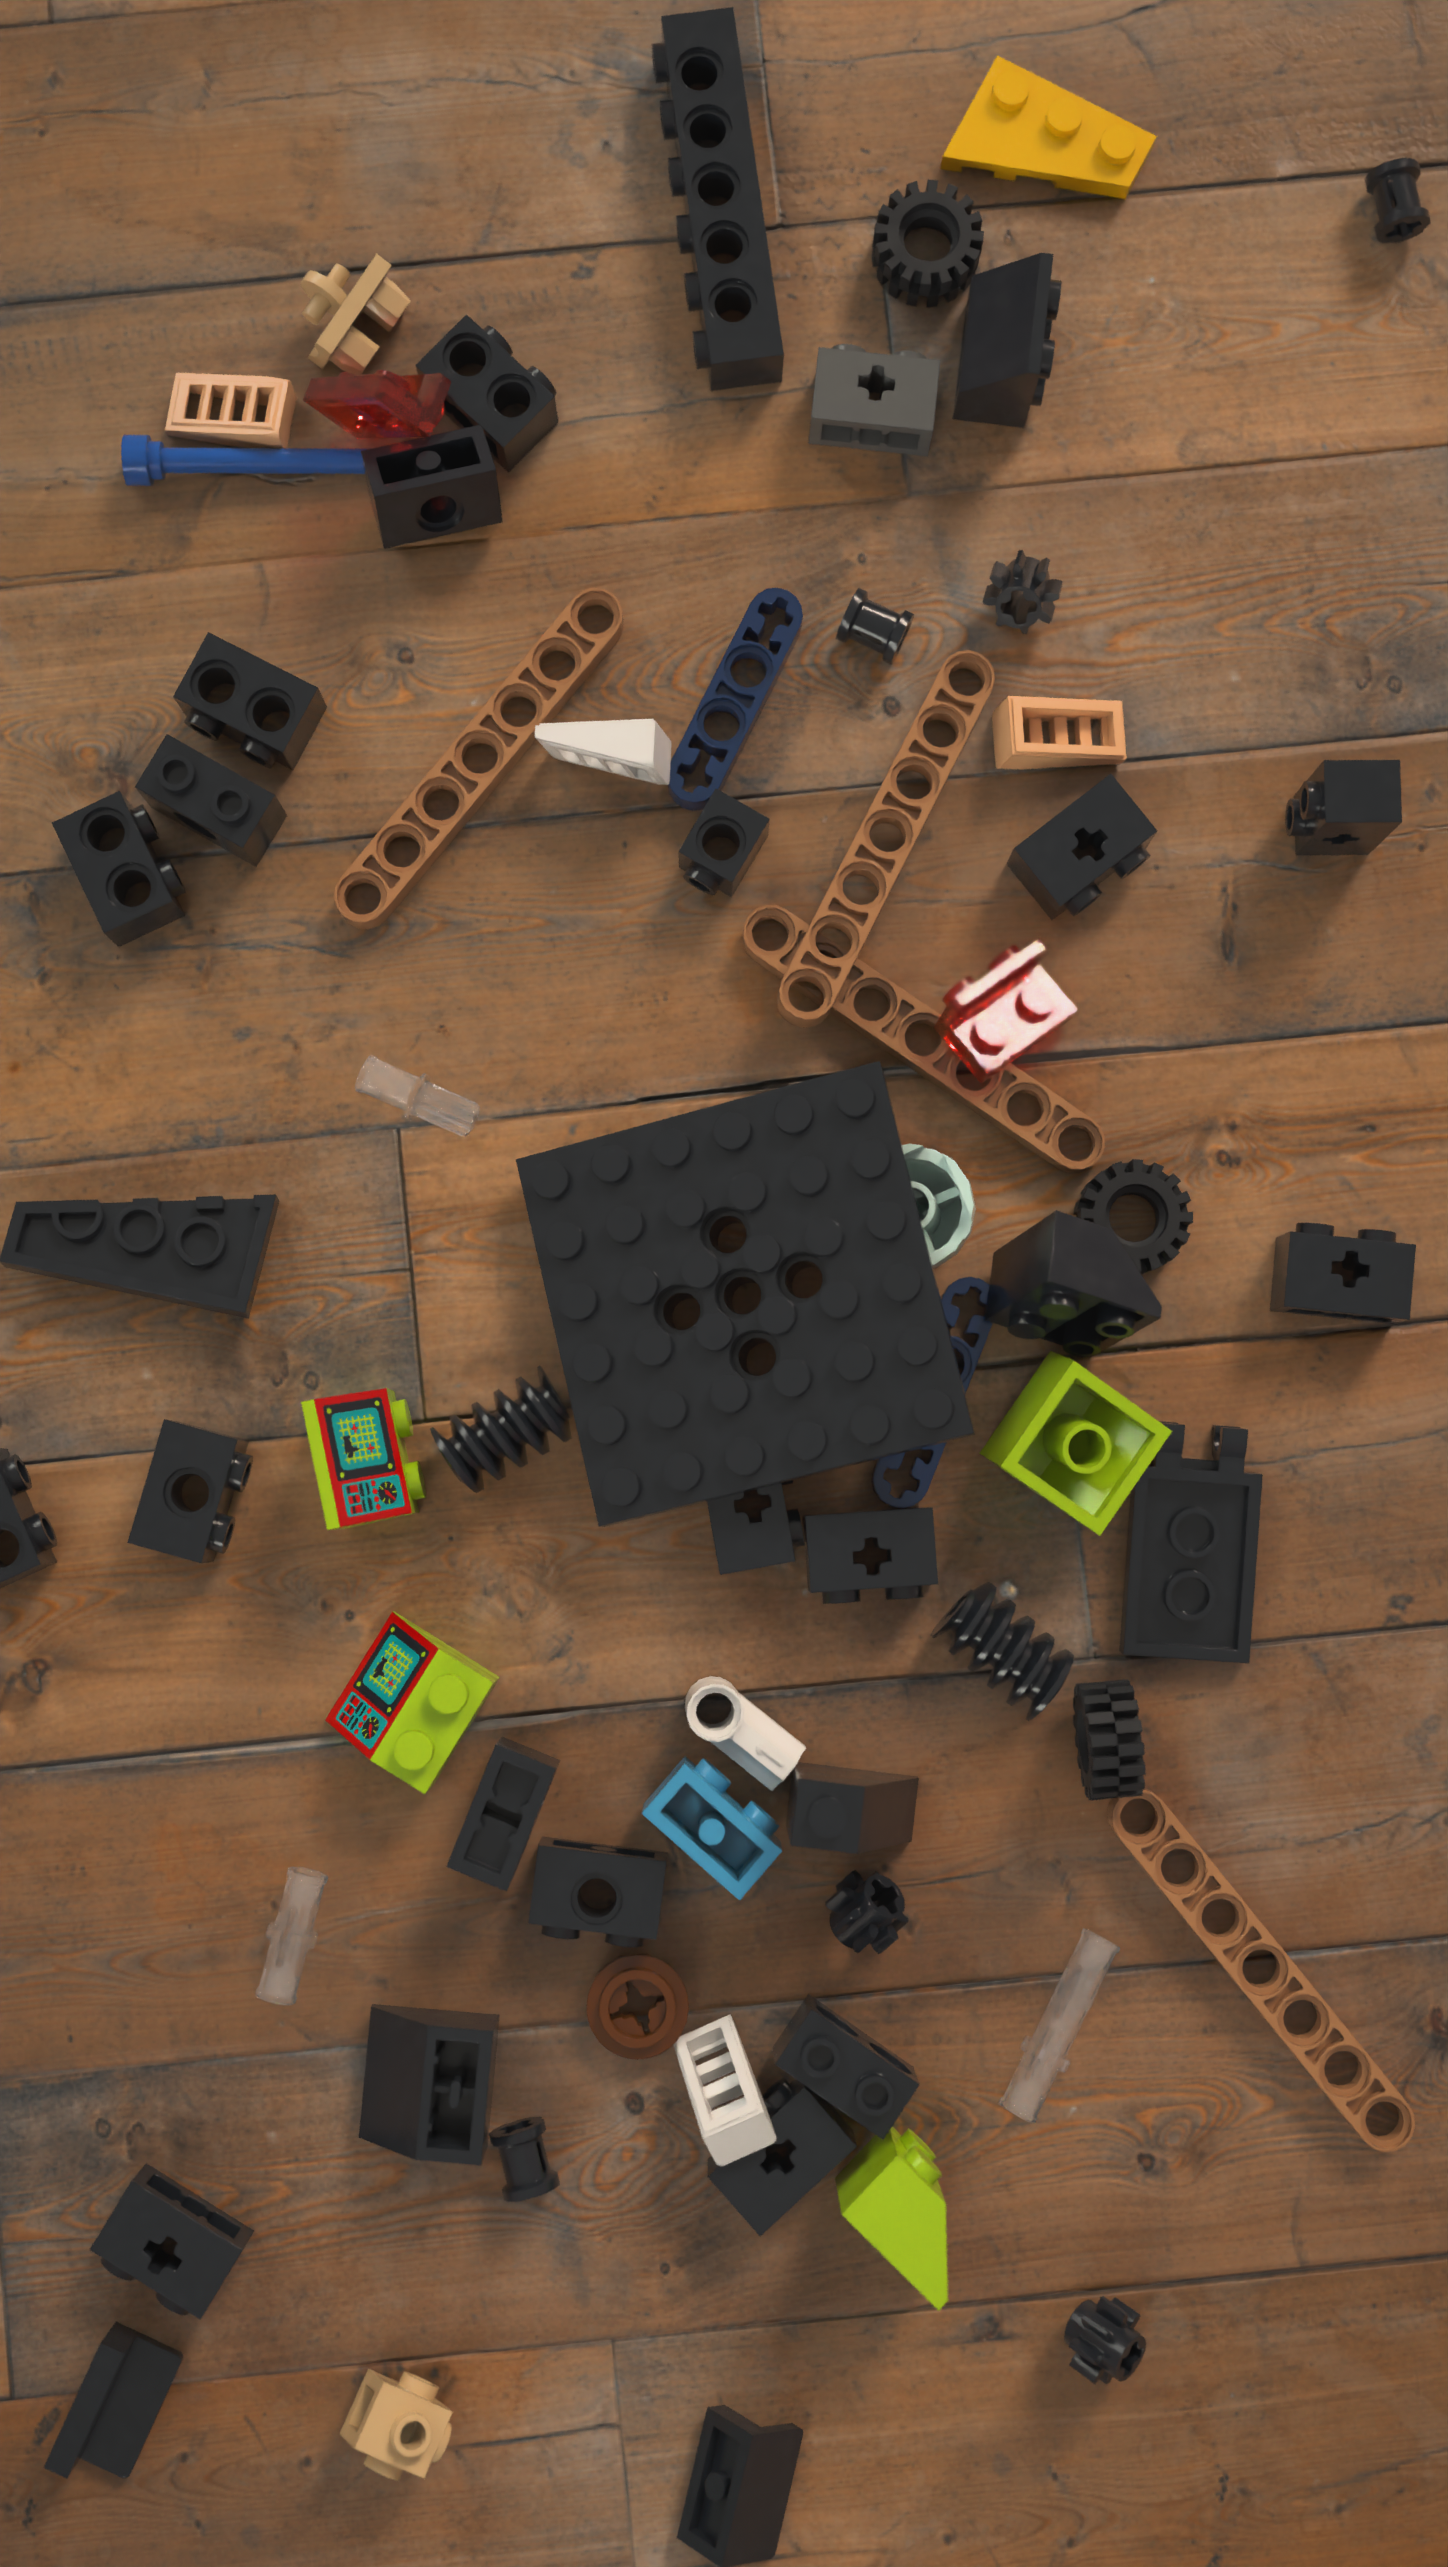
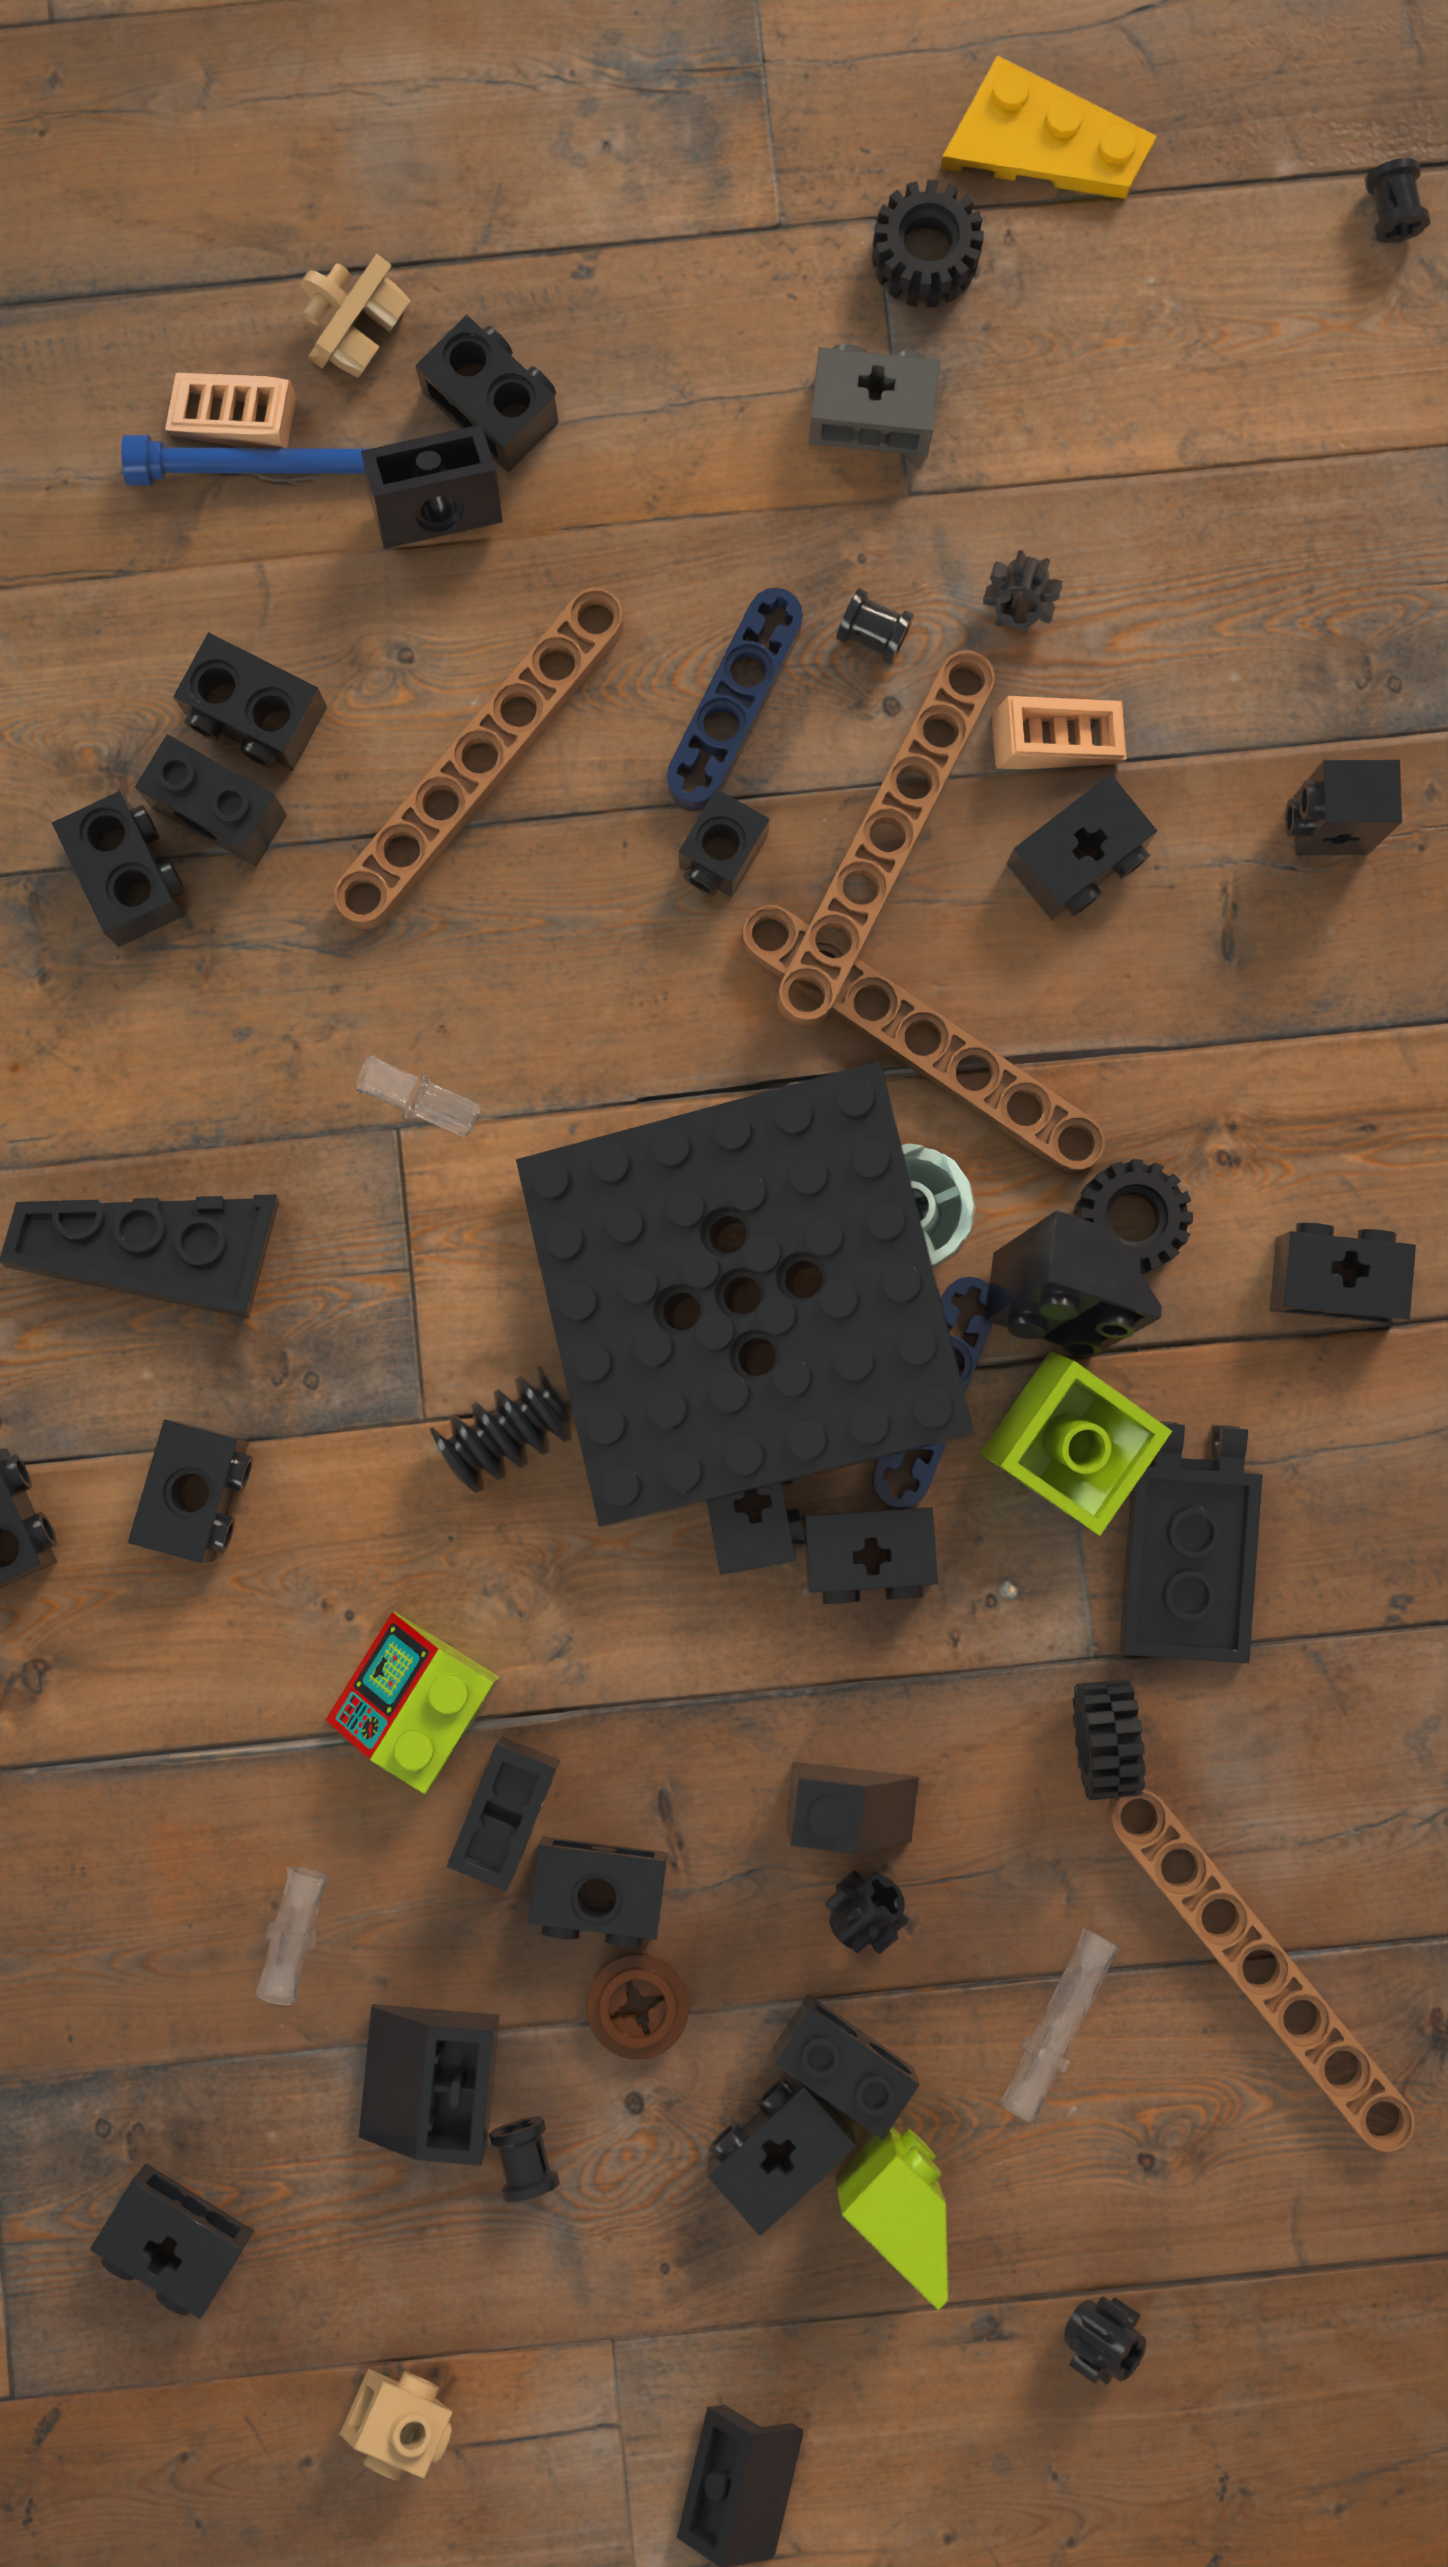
(116, 2403): black panel -> none
(363, 1457): slope -> none
(381, 403): clear red bracket -> none
(616, 746): white slope -> none
(706, 51): black brick -> none
(712, 1826): dark azure brick -> none
(735, 2127): white slope -> none
(746, 1734): white piece -> none
(1003, 1012): clear red bracket -> none
(1006, 1647): black piece -> none
(1007, 342): black slope -> none

